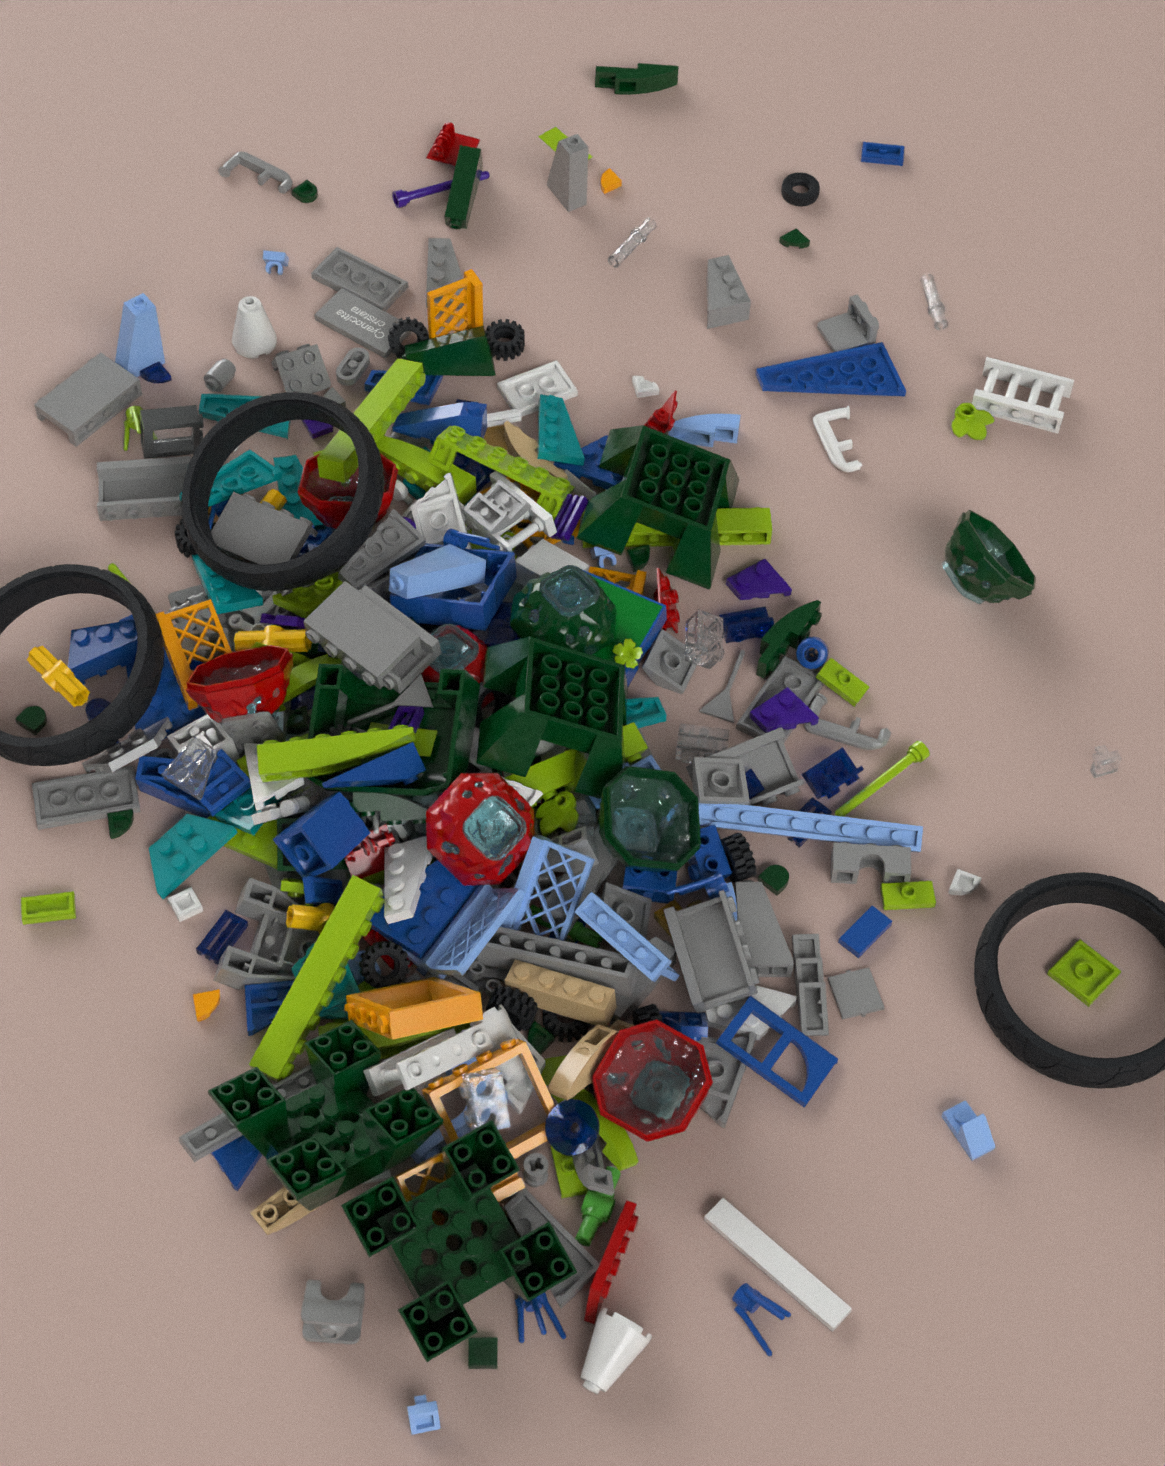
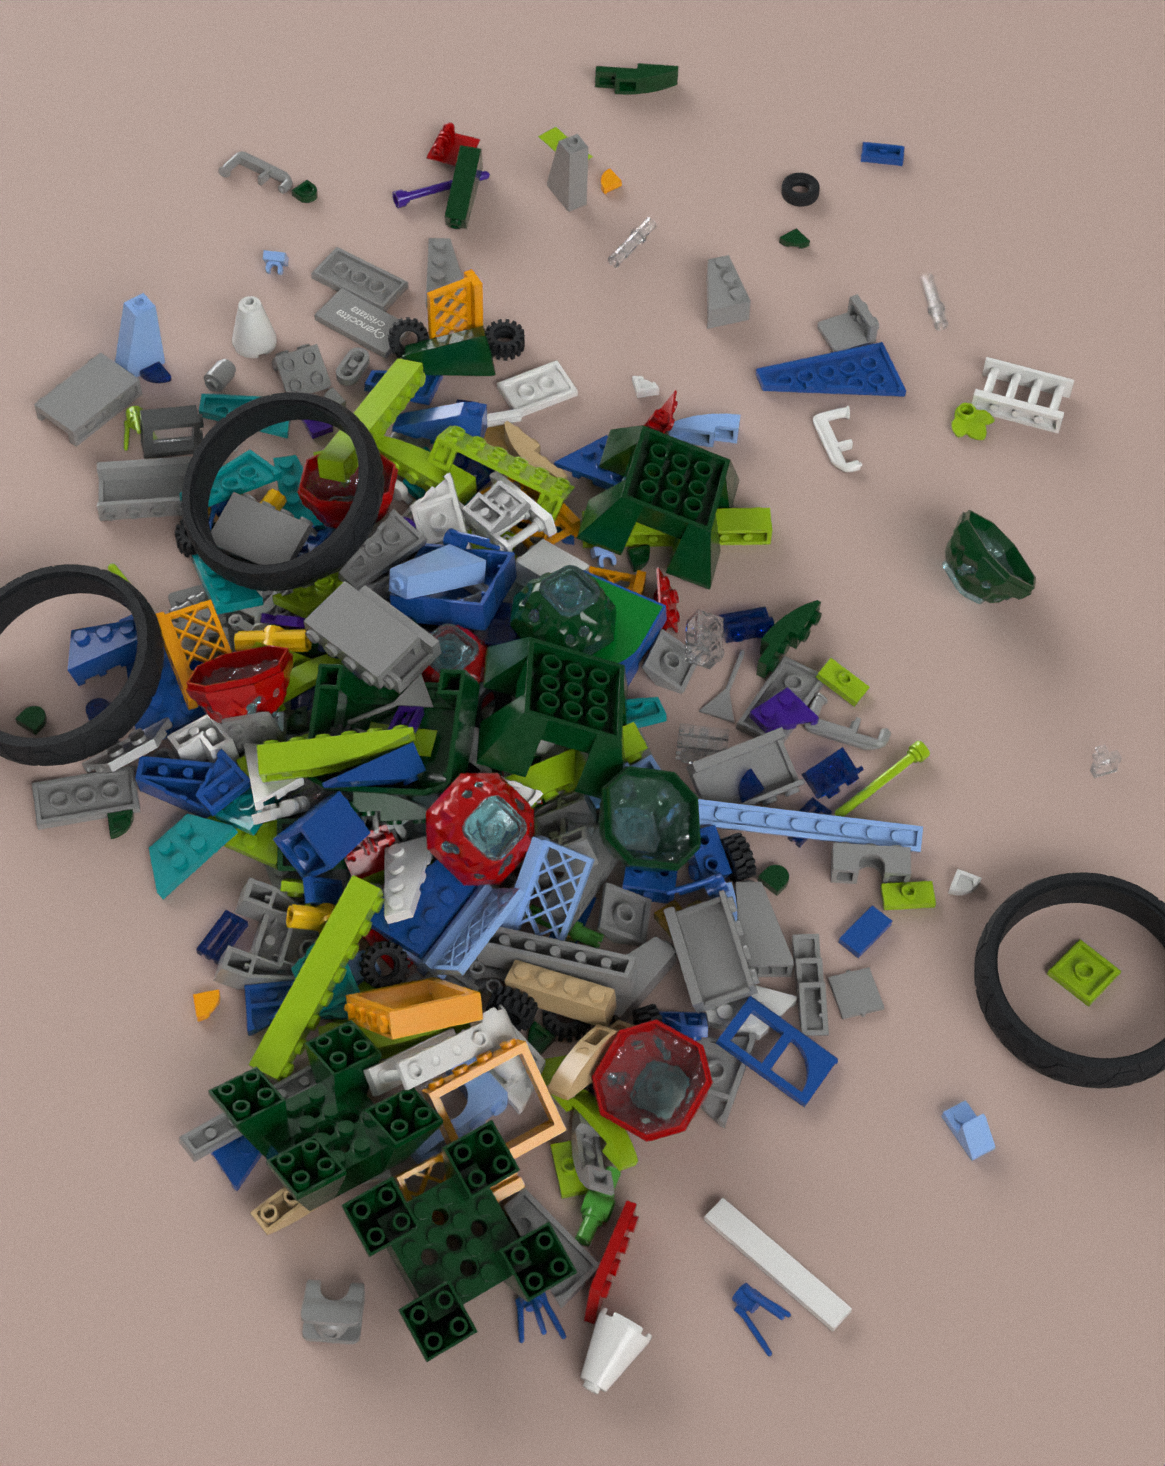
(48, 908): lime plate -> none
(58, 676): yellow piece -> none
(185, 904): white tile -> none
(191, 768): clear wing -> none
(423, 1415): light blue tile -> none
(483, 1353): clear green tile -> none
(491, 1098): clear brick -> none
(530, 1164): light grey bush -> none
(556, 433): teal wing -> none
(558, 813): lime plate -> none
(559, 1127): clear blue dish -> none
(569, 516): dark purple tile -> none
(580, 488): white sticker -> none
(625, 938): light blue fence -> none
(627, 654): lime plant -> none
(720, 781): light grey slope -> none
(758, 582): dark purple wing -> none
(807, 660): blue head -> none

